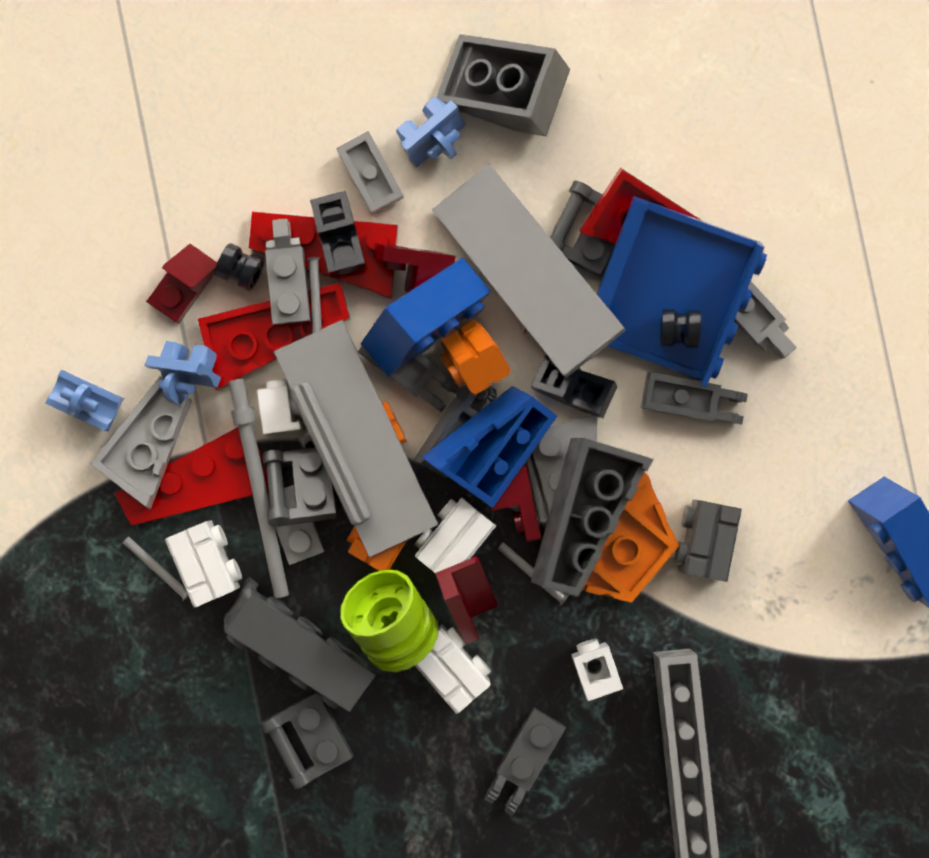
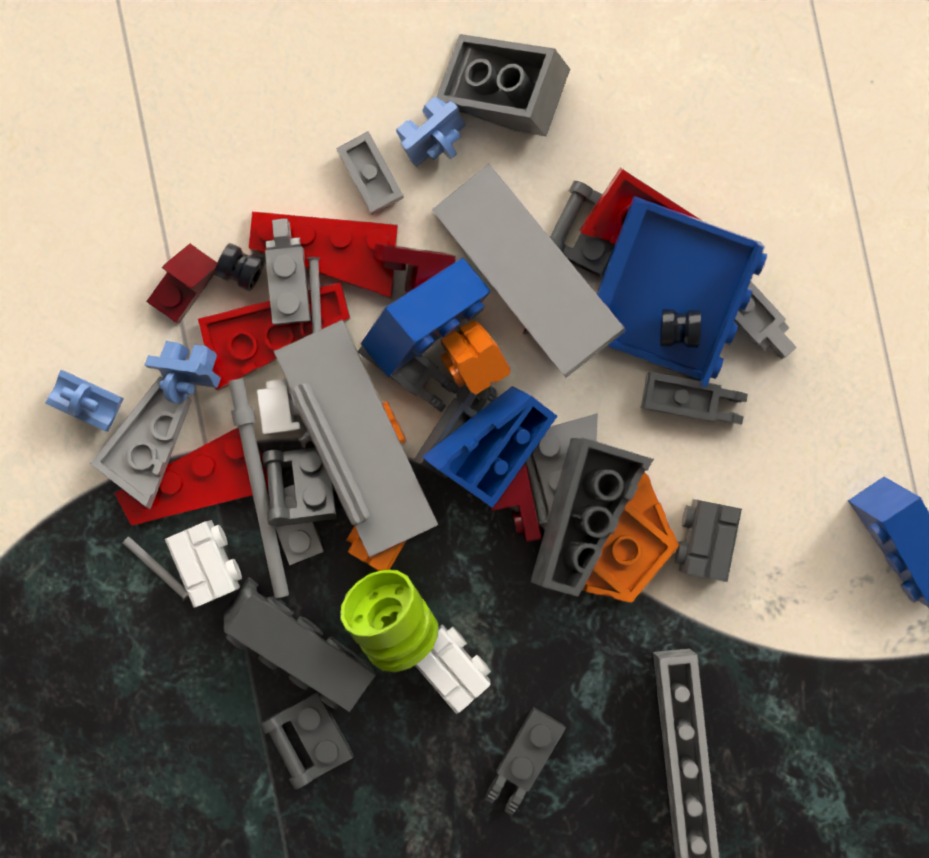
(338, 234): black slope -> none
(455, 537): white brick -> none
(466, 595): dark red panel -> none
(528, 569): light grey piece -> none
(579, 390): black slope -> none
(599, 682): white brick -> none

